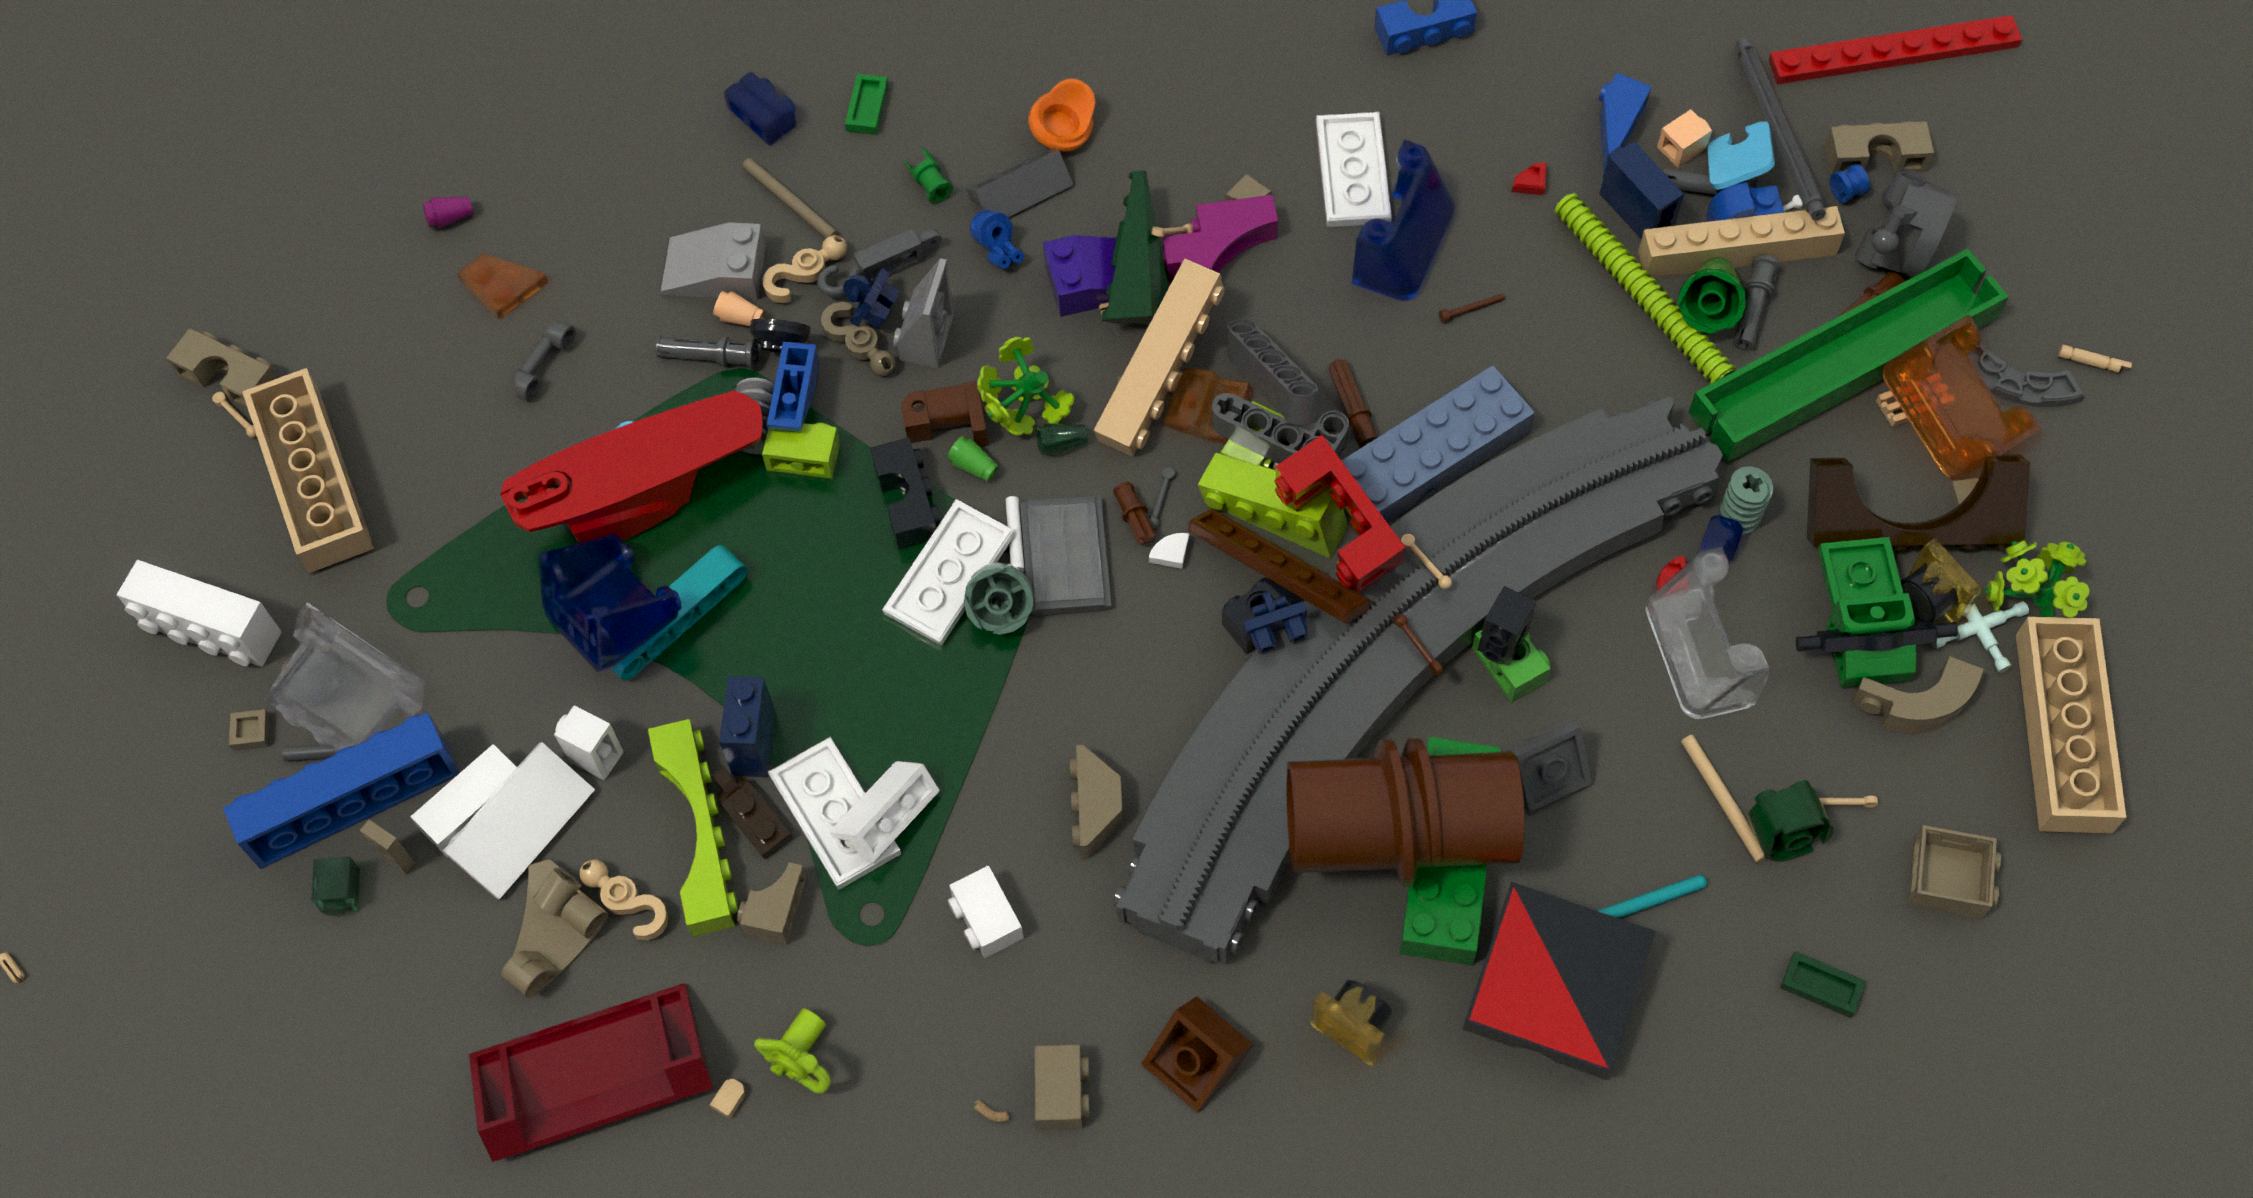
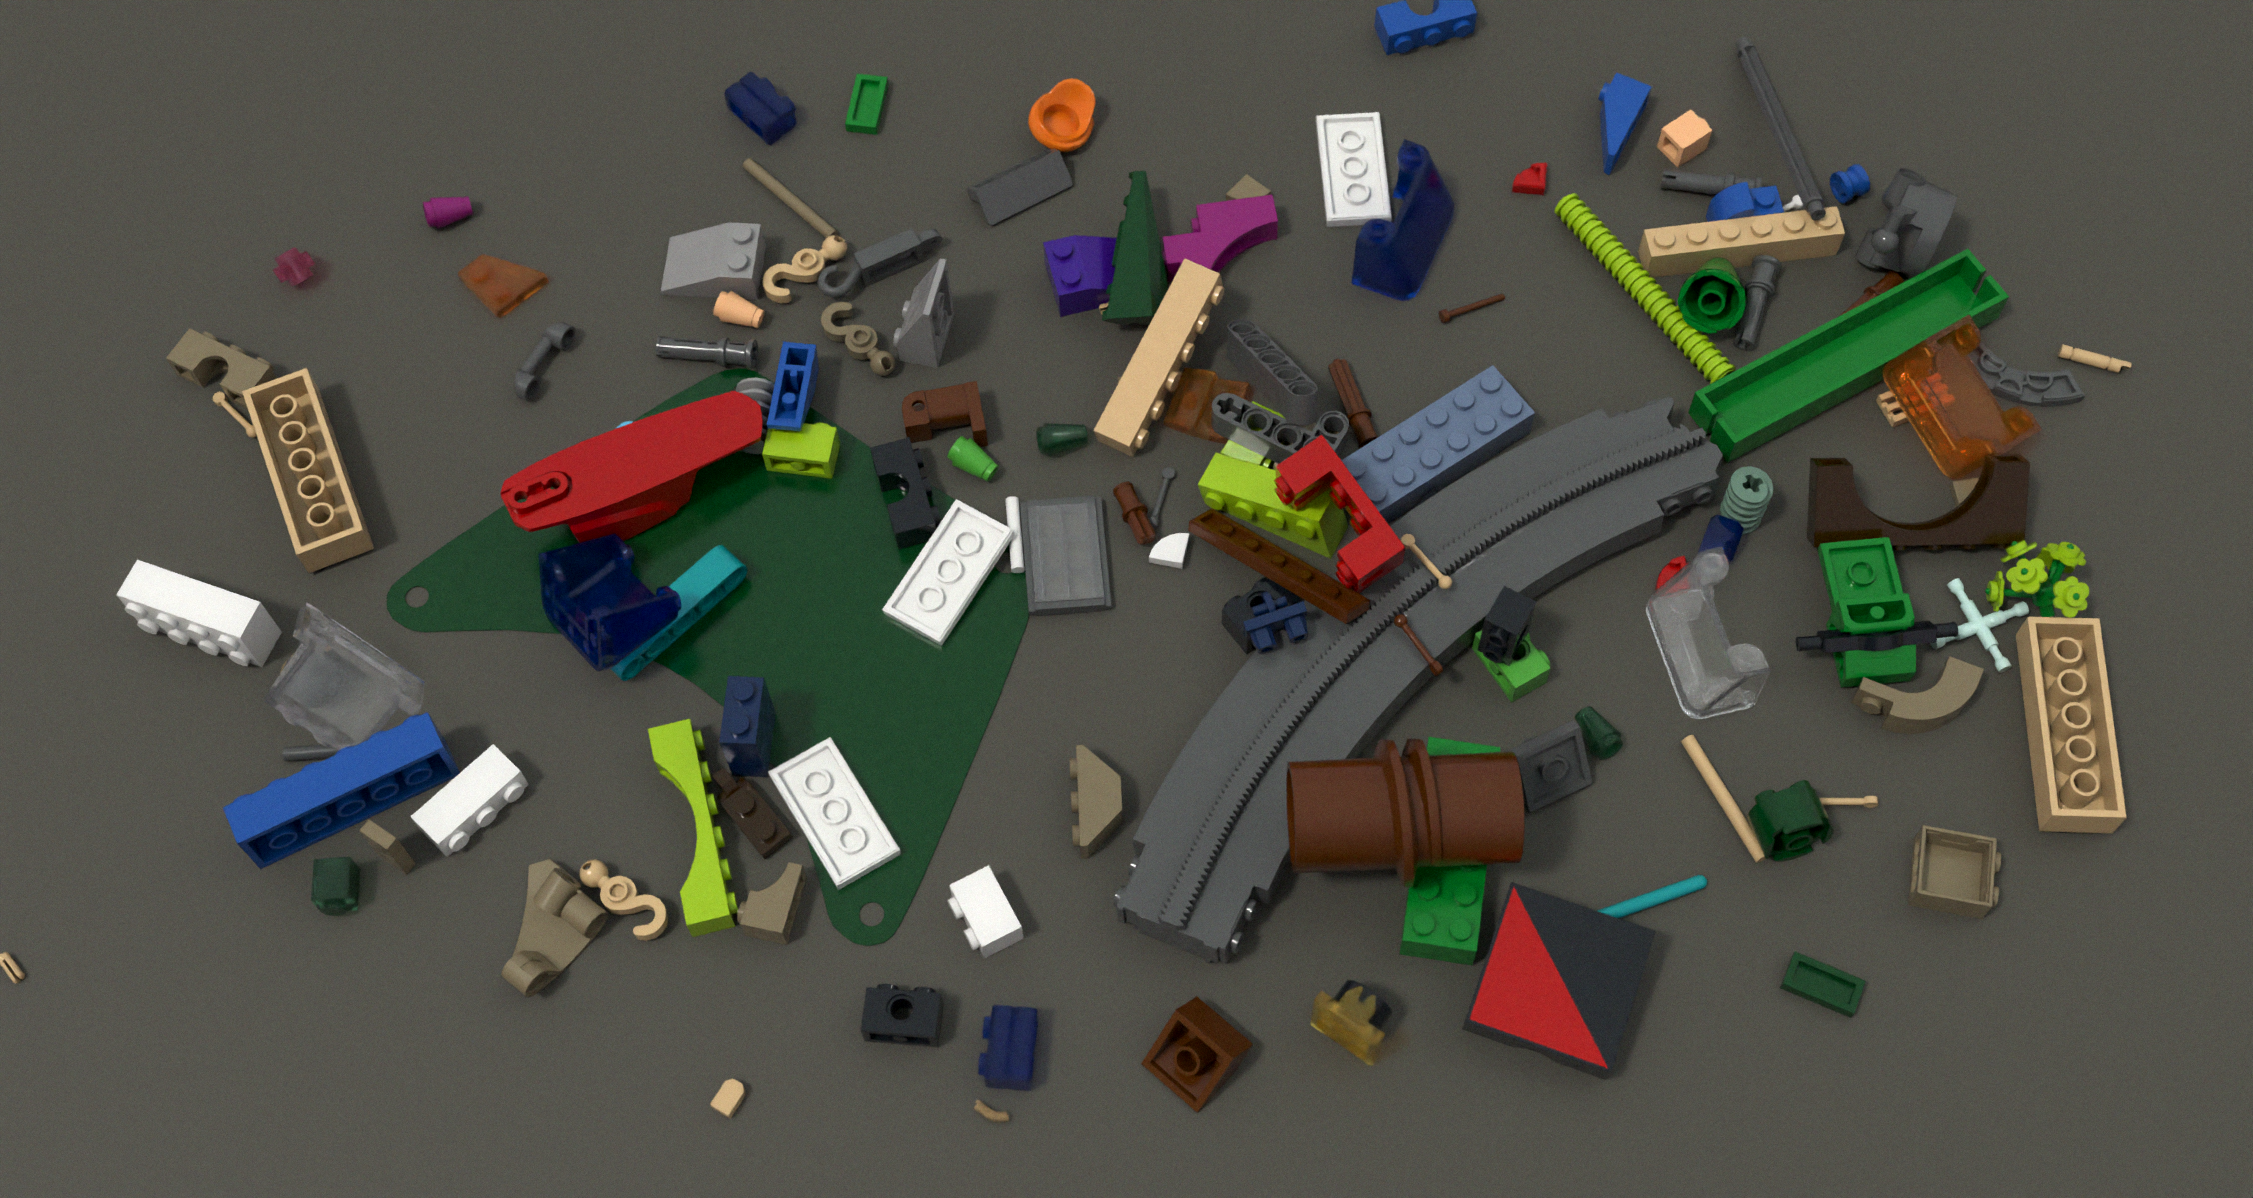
(249, 729): dark tan tile -> none
(293, 266): none -> clear pink gear
(518, 820): white tile -> none
(588, 742): white brick -> none
(588, 1072): dark red slope -> none
(773, 332): black piece -> none
(791, 1054): lime piece -> none
(873, 298): dark blue hips -> none
(886, 809): white panel -> none
(918, 1030): none -> black brick
(929, 176): green piece -> none
(994, 233): blue piece -> none
(998, 598): sand green cylinder -> none
(1010, 1047): none -> clear blue brick
(1028, 384): lime plant -> none
(1059, 1087): dark tan brick -> none
(1157, 231): tan hinge -> none
(1598, 733): none -> clear green cone
(1640, 190): dark blue brick -> none
(1741, 161): medium azure piece -> none
(1894, 49): red plate -> none
(1903, 143): dark tan arch -> none
(1938, 584): piece -> none

